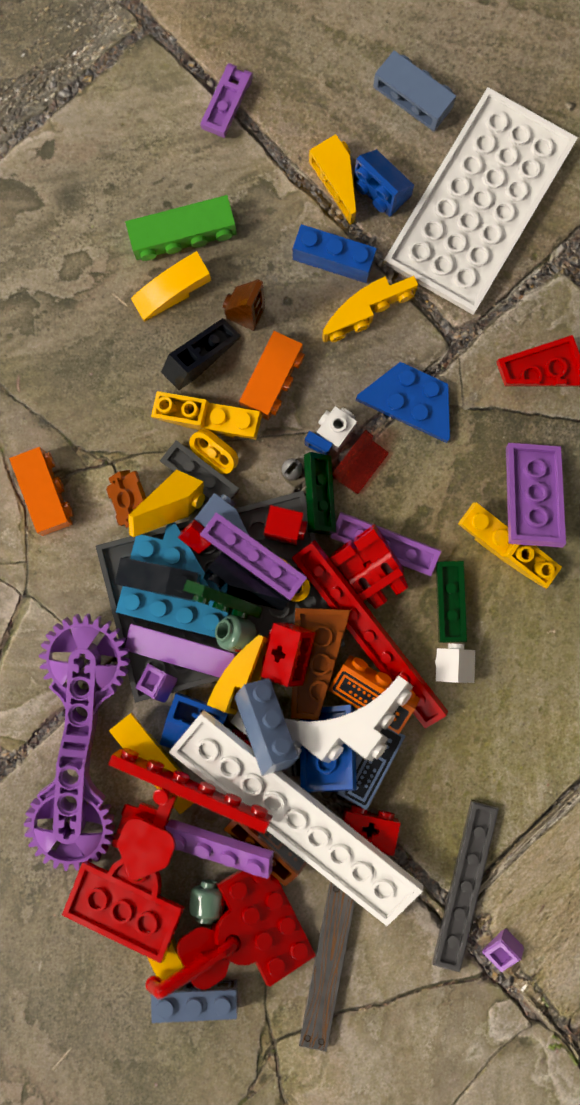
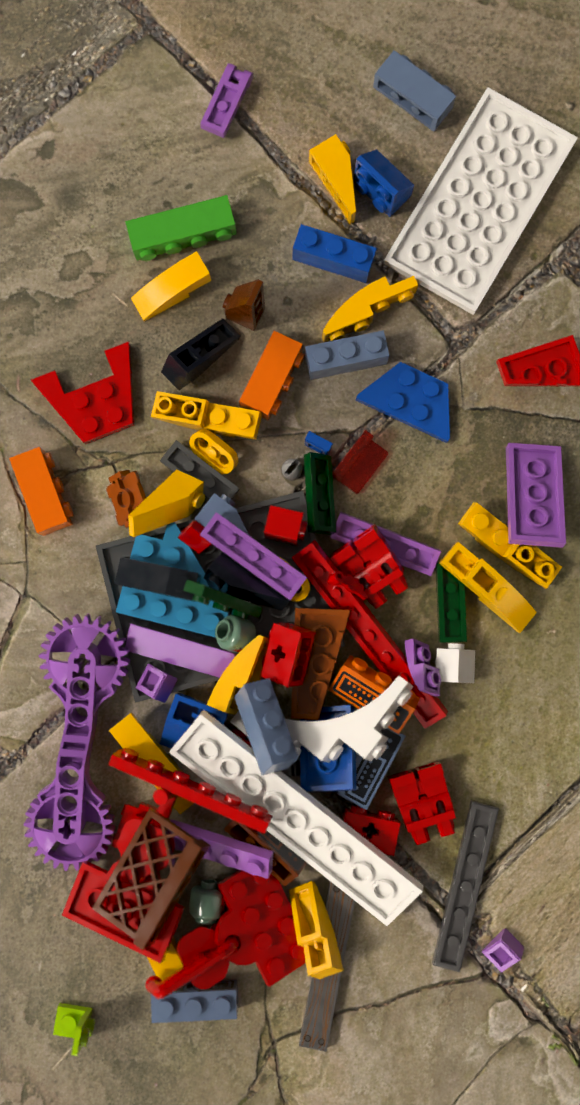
(75, 1023): none -> lime bracket
(98, 407): none -> red wing
(173, 886): none -> reddish brown fence
(315, 931): none -> yellow slope
(336, 426): white brick -> none
(346, 355): none -> sand blue brick
(350, 583): none -> red piece
(418, 659): none -> medium lavender slope
(432, 784): none -> red hips
(489, 586): none -> yellow slope

